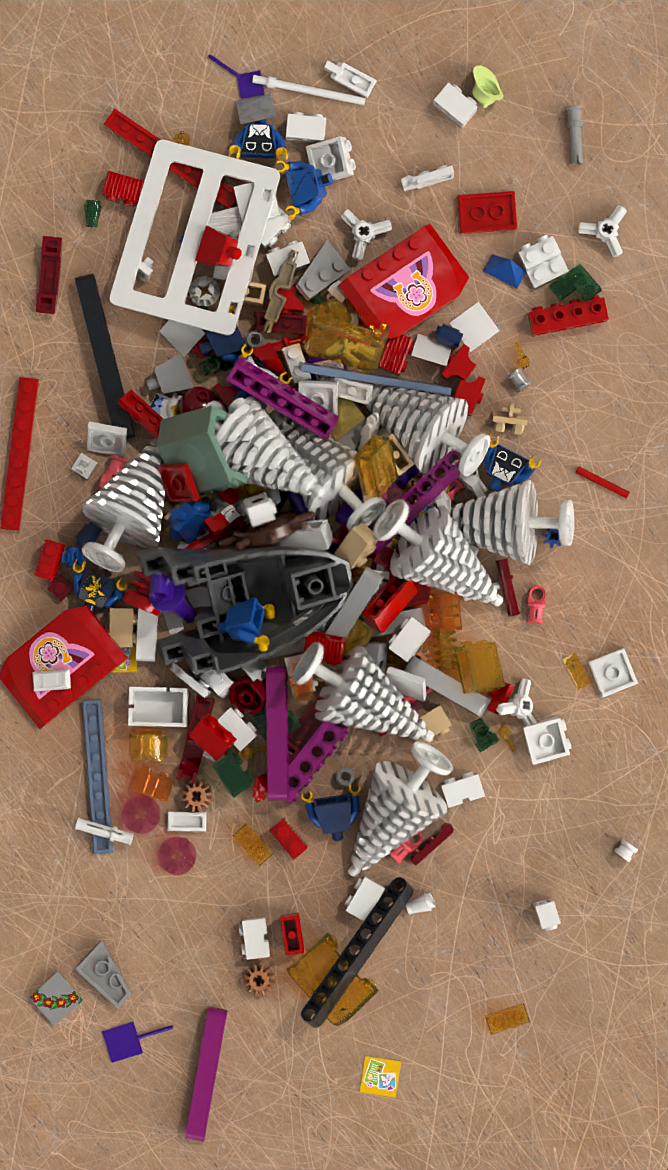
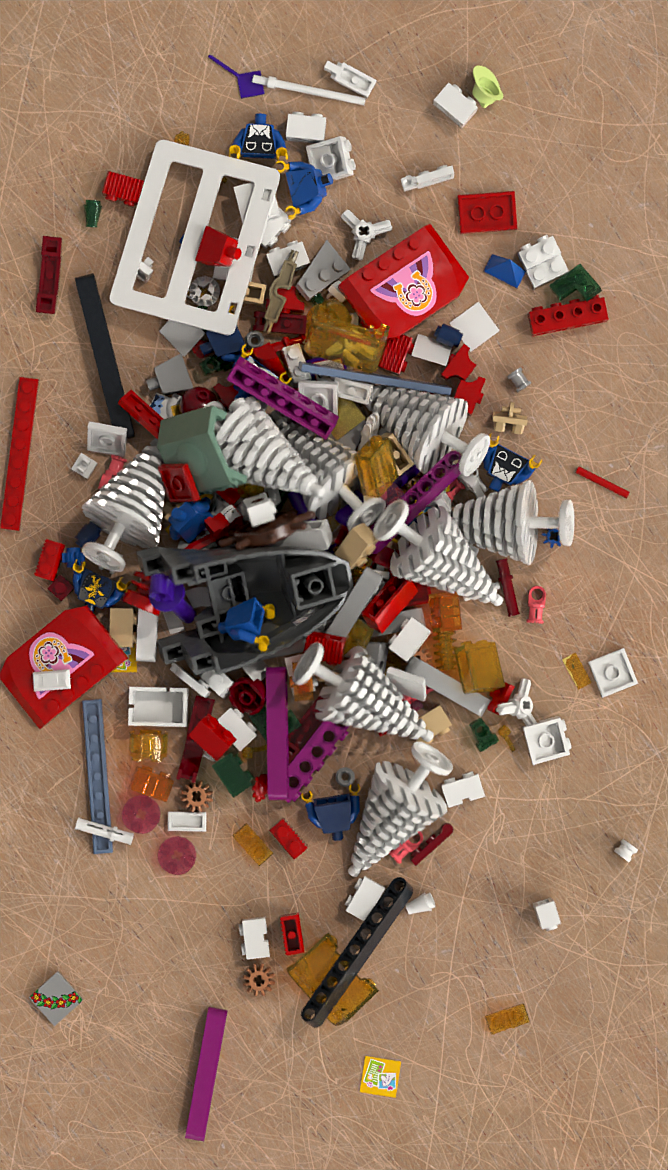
(104, 975): light grey wing -> none
(124, 1042): dark purple piece -> none
(146, 142): red plate -> none
(227, 221): white brick -> none
(255, 108): flat silver sticker -> none
(523, 362): clear yellow hand -> none
(574, 125): light grey pin -> none
(612, 223): white bush -> none

